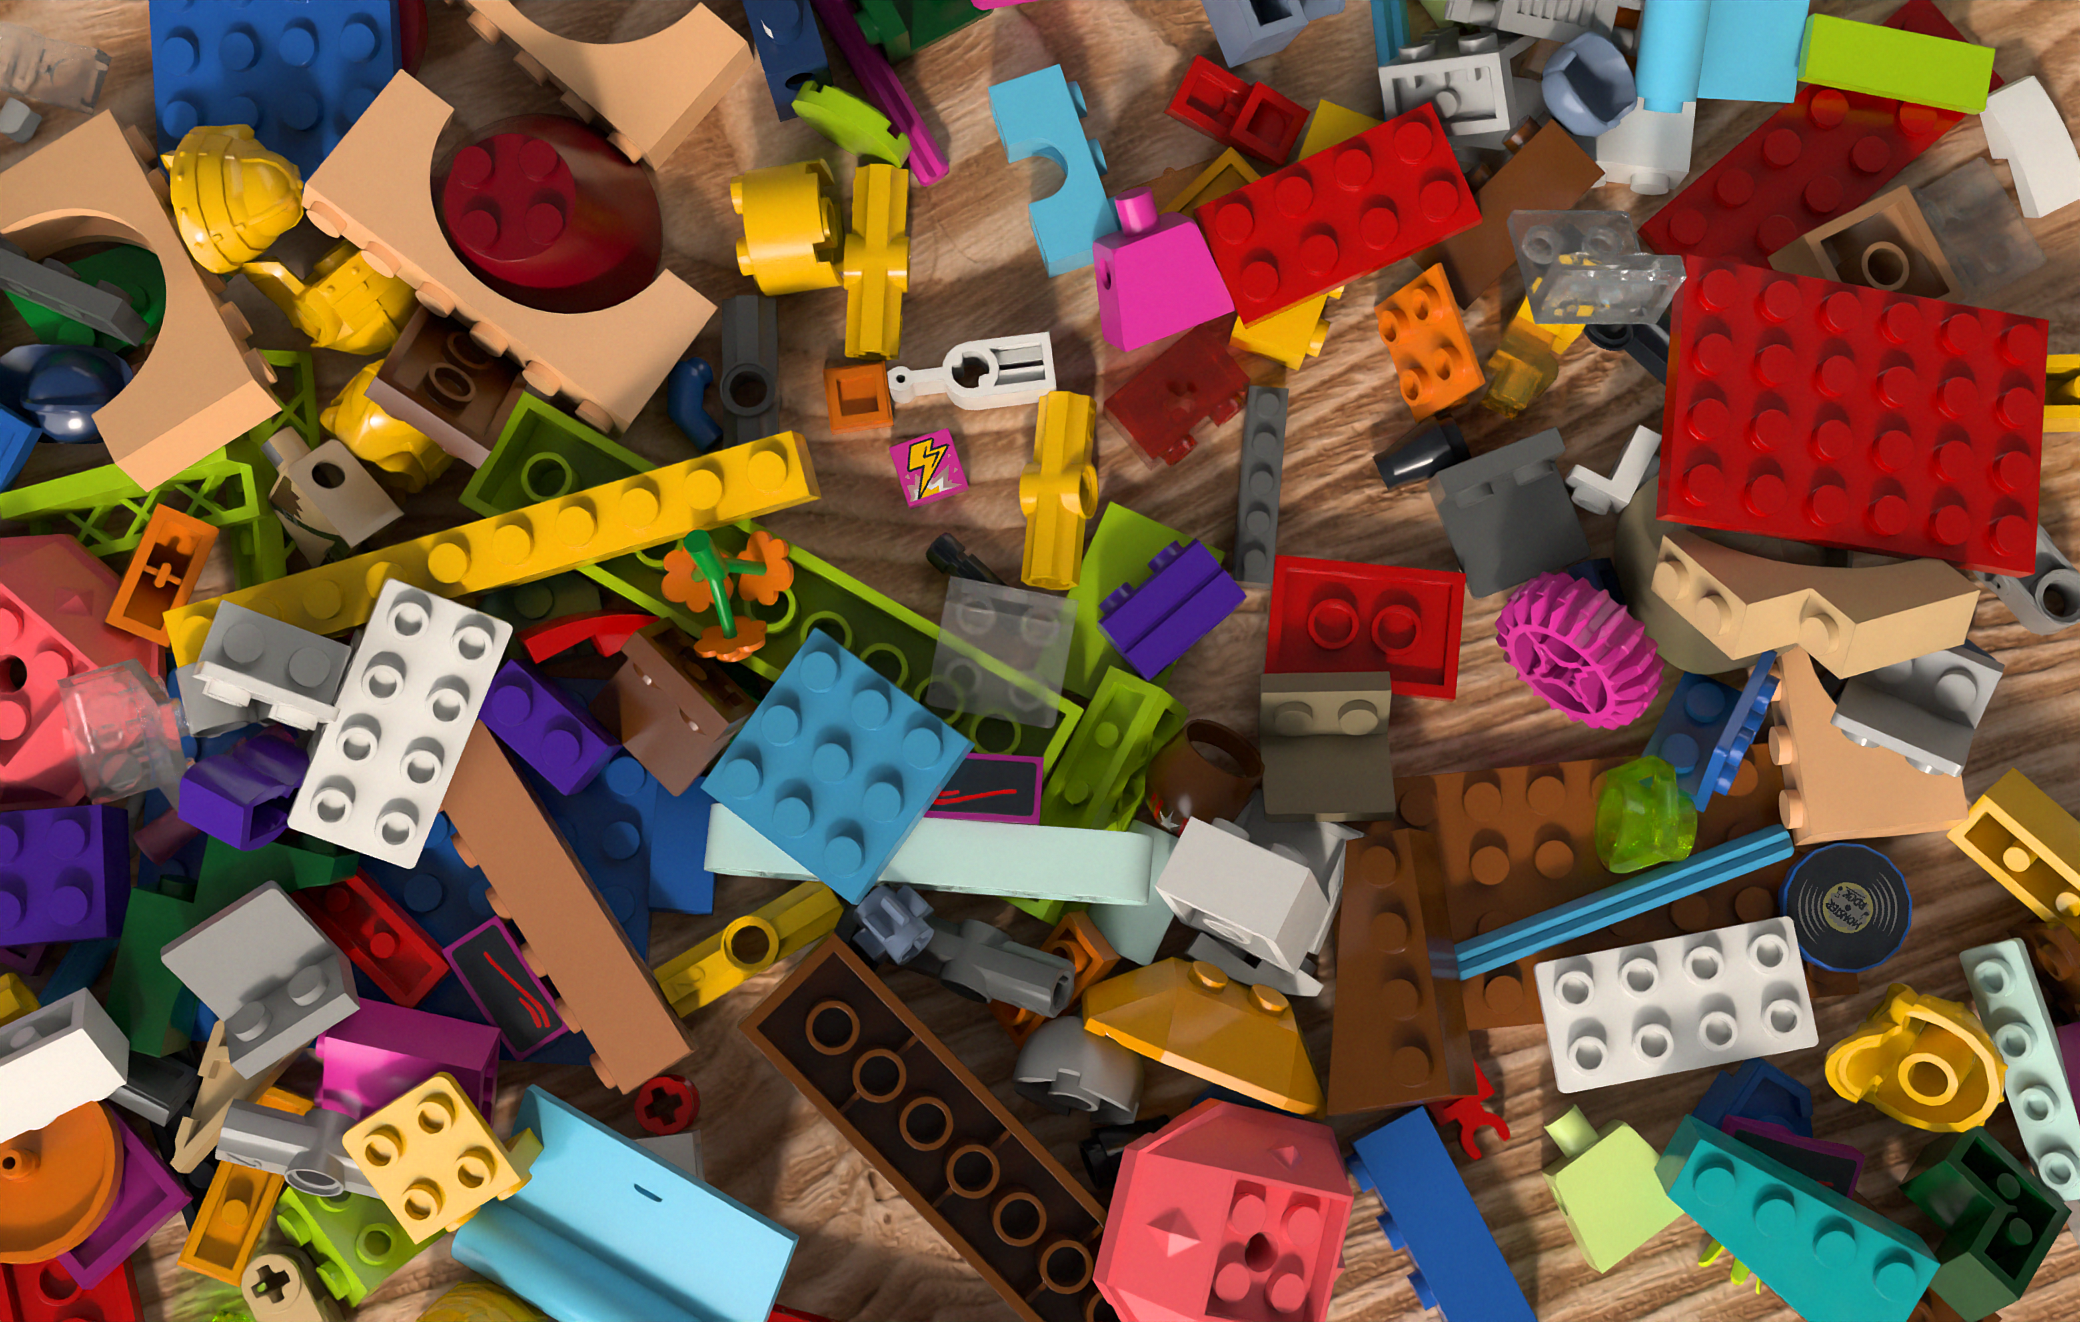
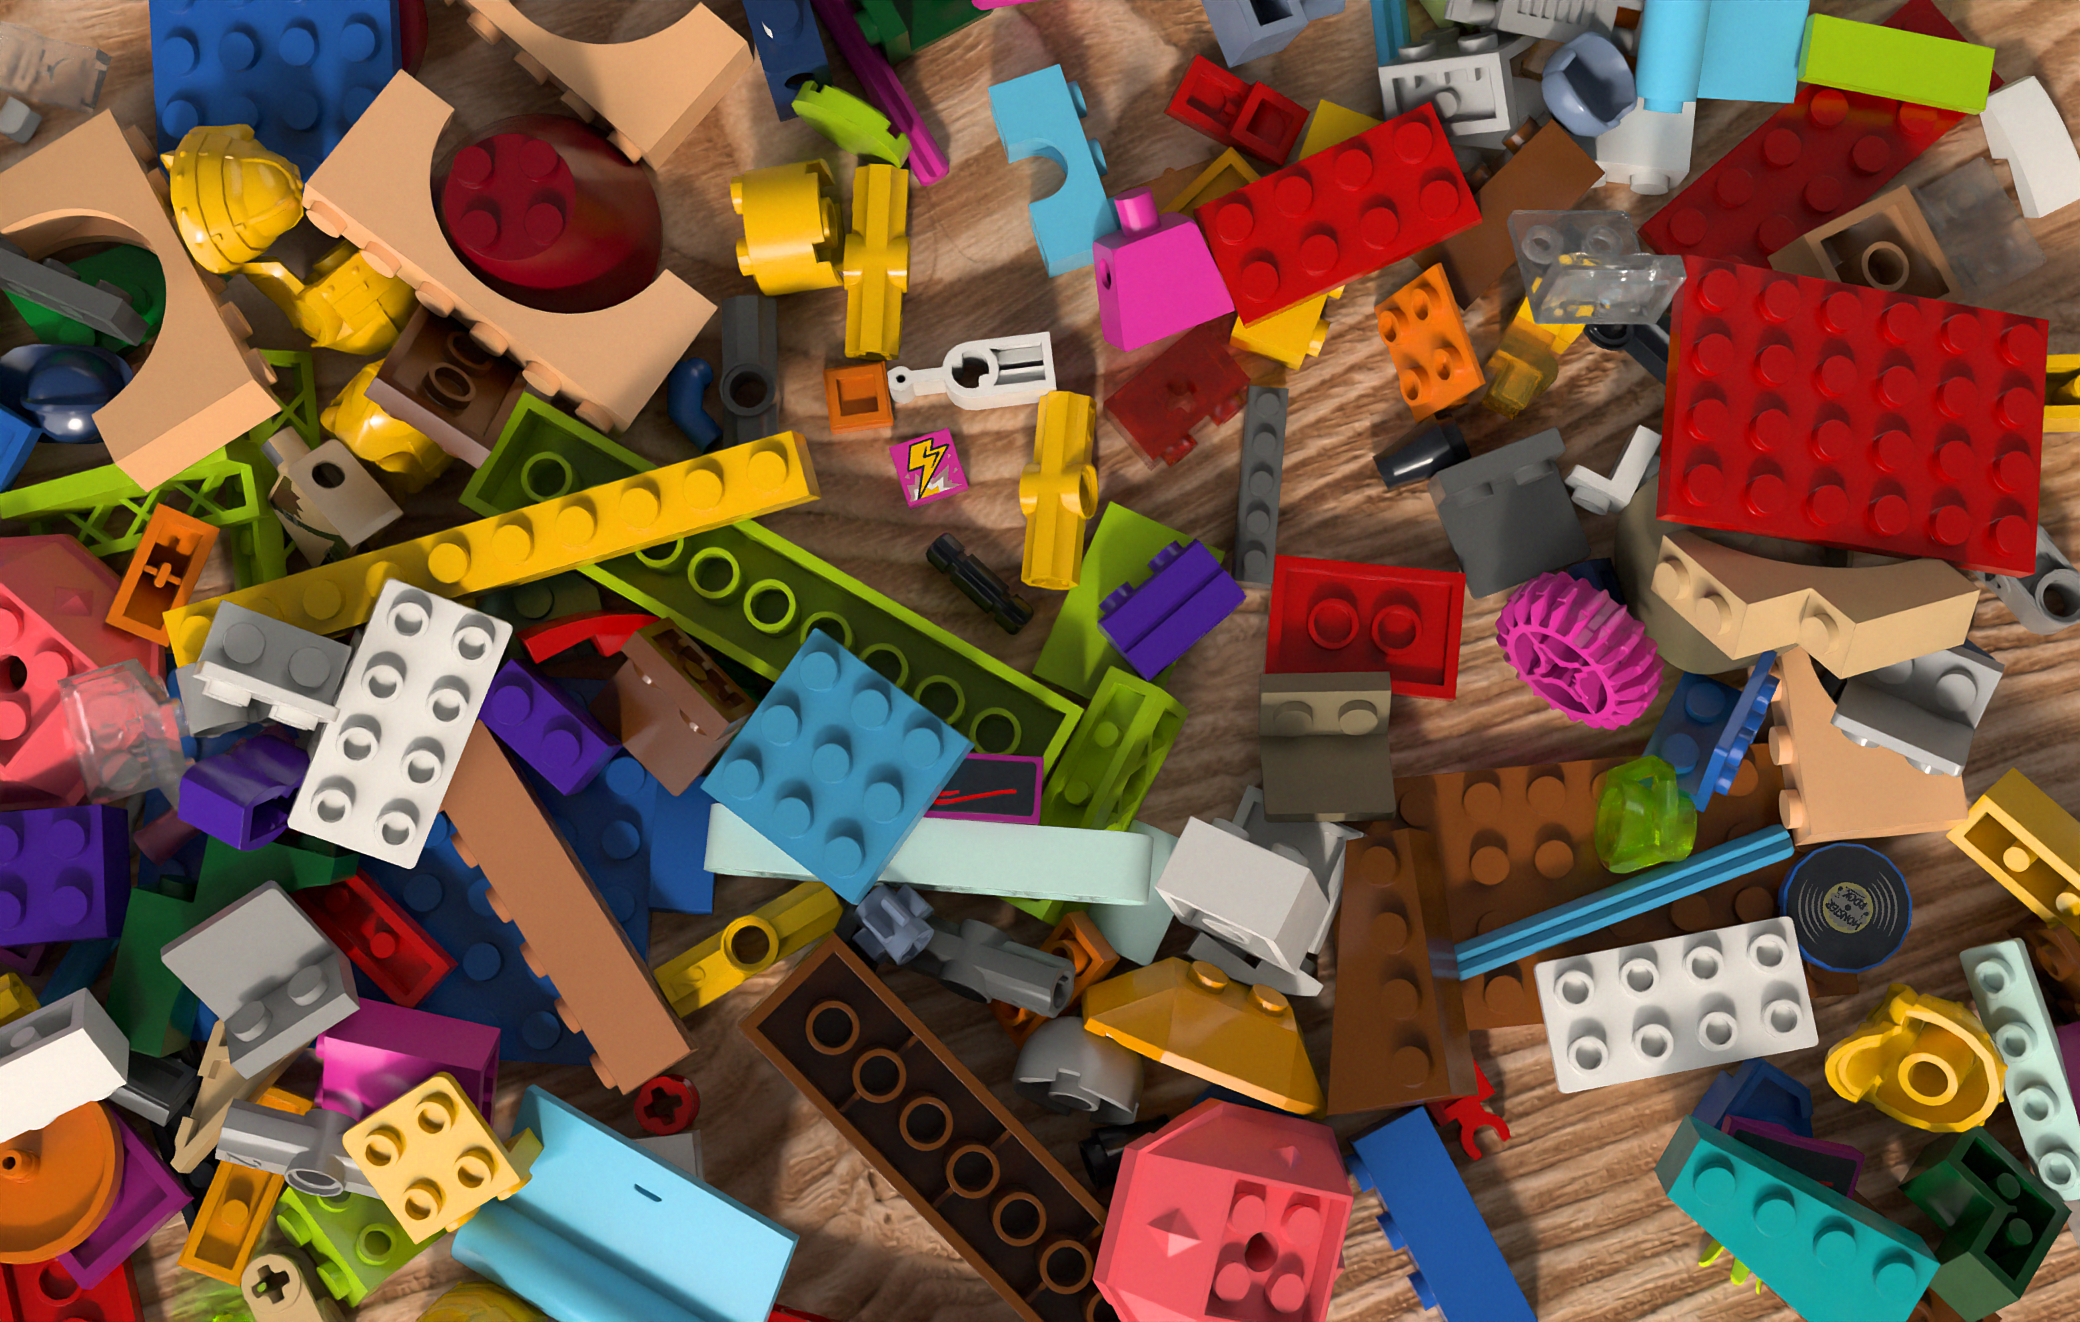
(506, 988): black slope -> none
(701, 577): orange plant -> none
(1002, 652): clear bracket -> none
(1188, 785): reddish brown helmet -> none
(1606, 1187): yellowish green torso -> none

